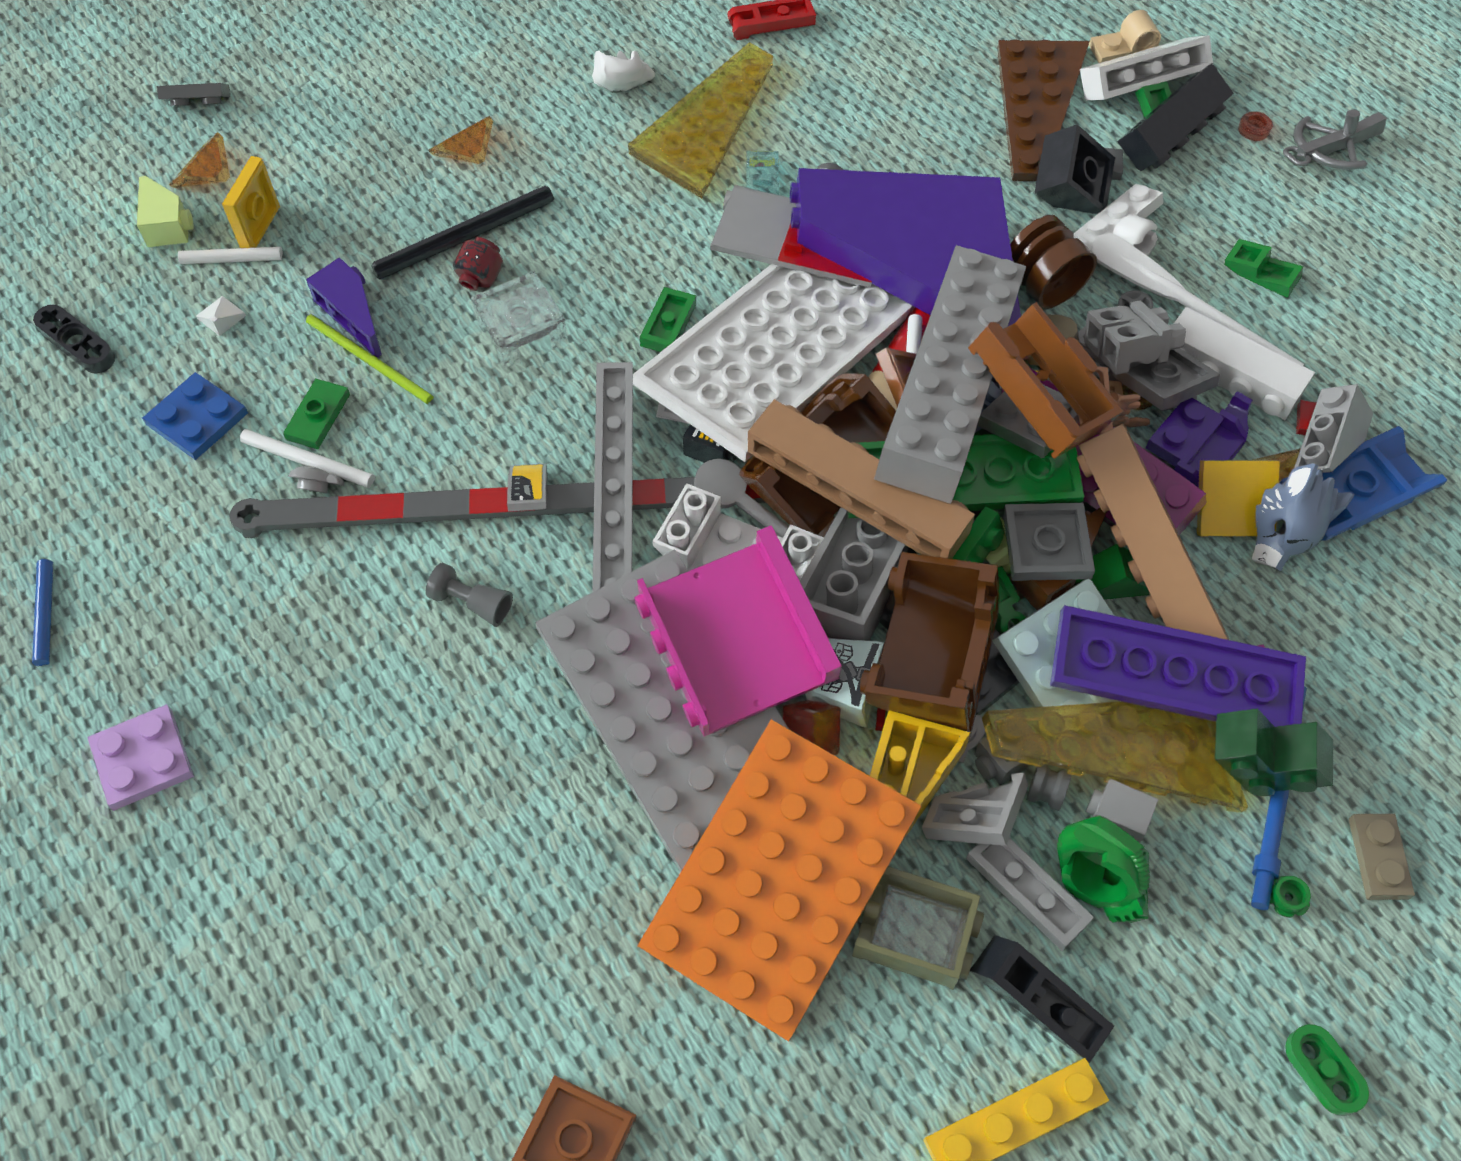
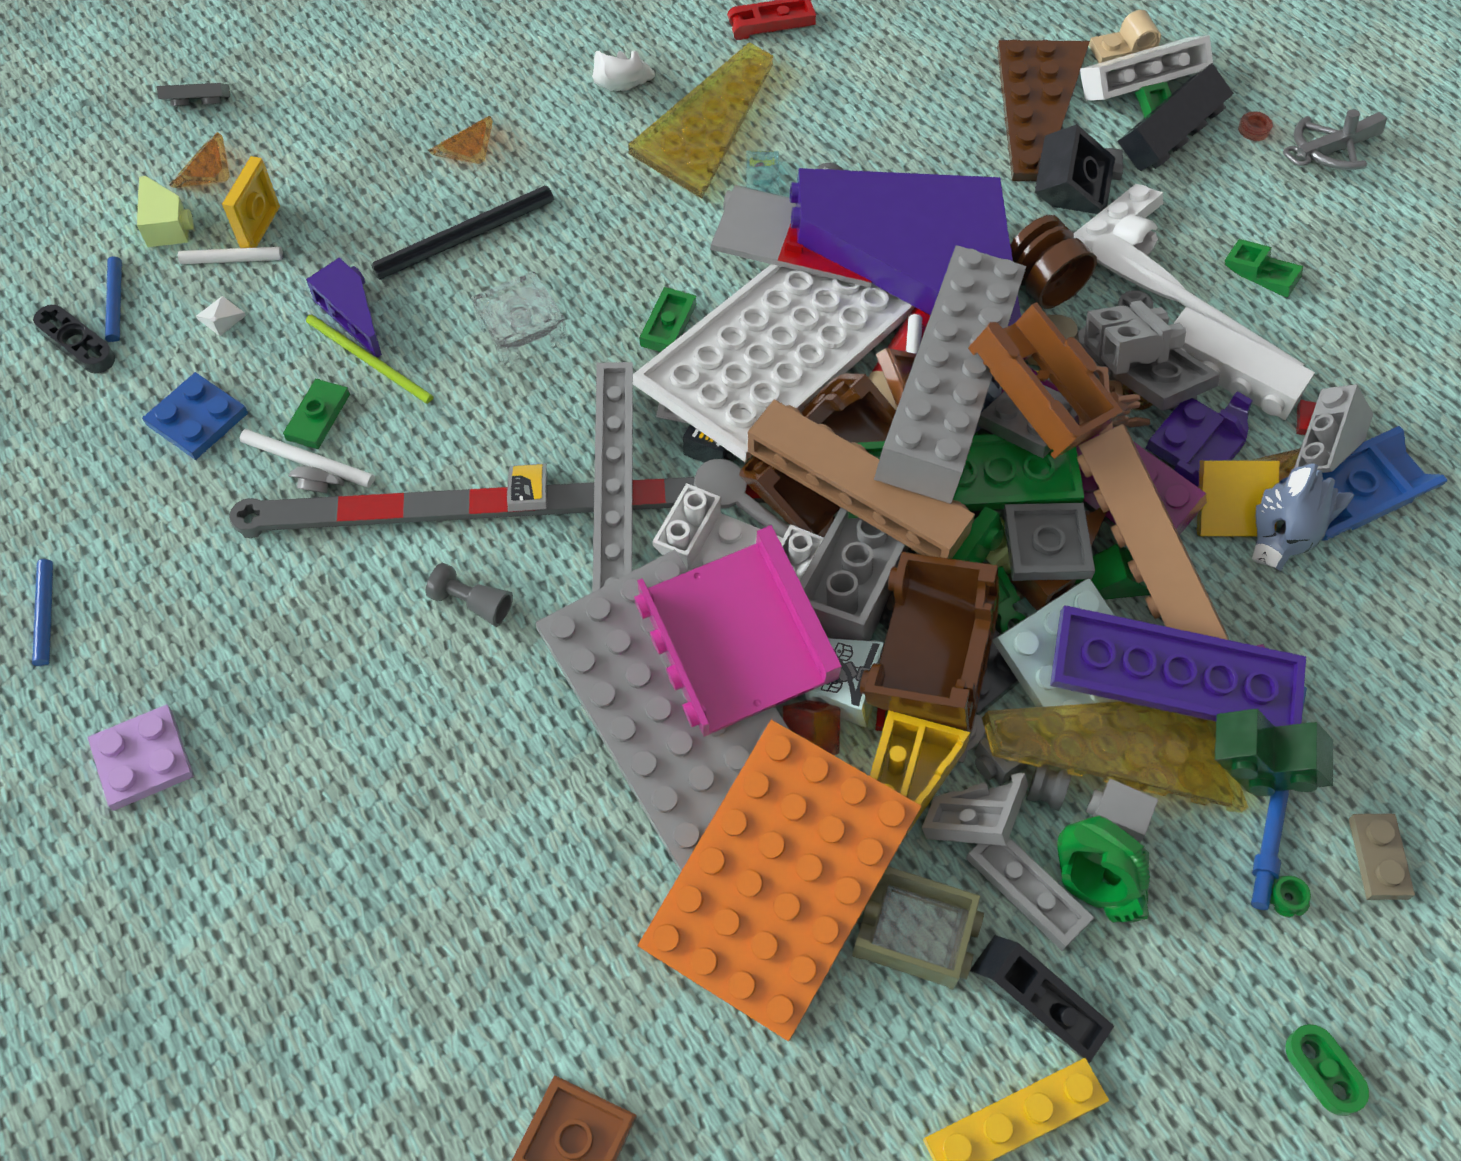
(113, 299): none -> blue bar
(478, 263): dark red head -> none

